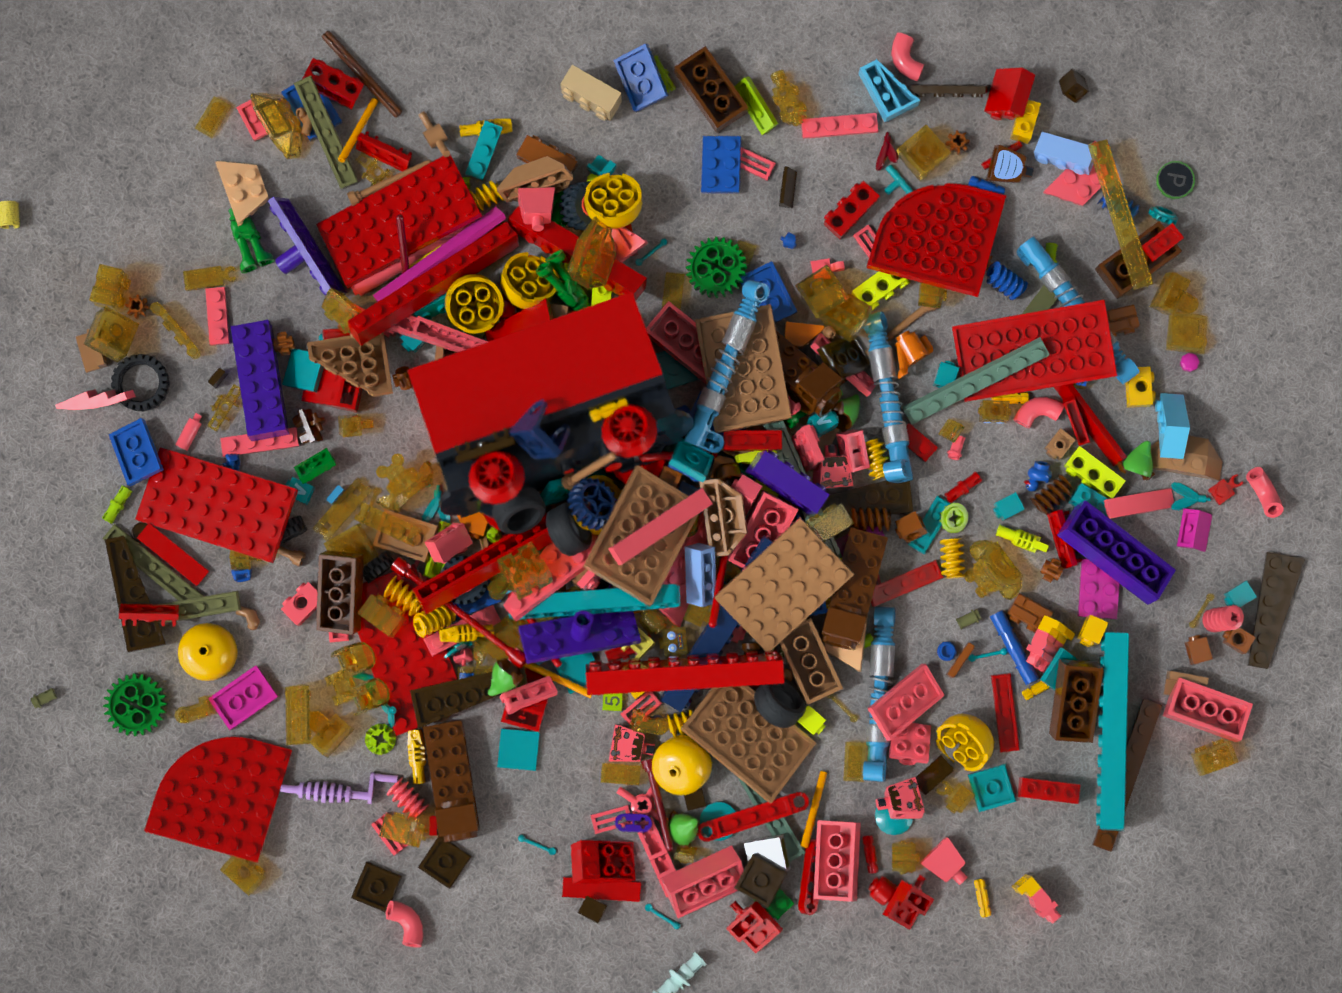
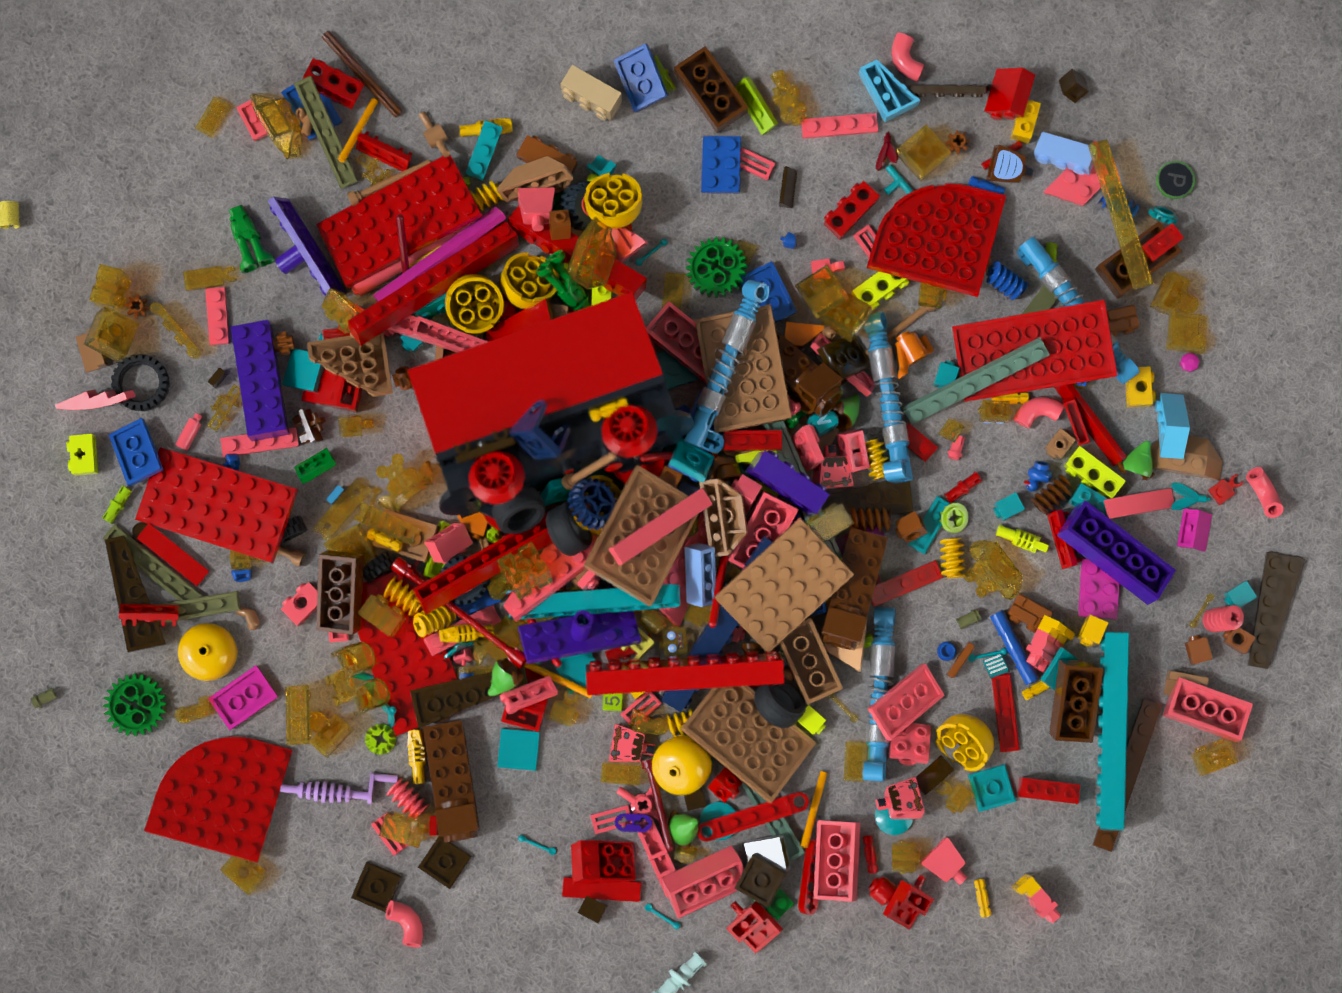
(88, 463): none -> neon yellow brick
(243, 188): light nougat wing -> none
(305, 490): teal brick -> none
(384, 540): none -> yellow axle
(434, 506): teal piece -> none
(559, 224): none -> dark orange brick
(564, 712): none -> clear yellow brick
(725, 785): none -> red brick
(995, 665): none -> teal tile
(1051, 570): dark orange gear -> none

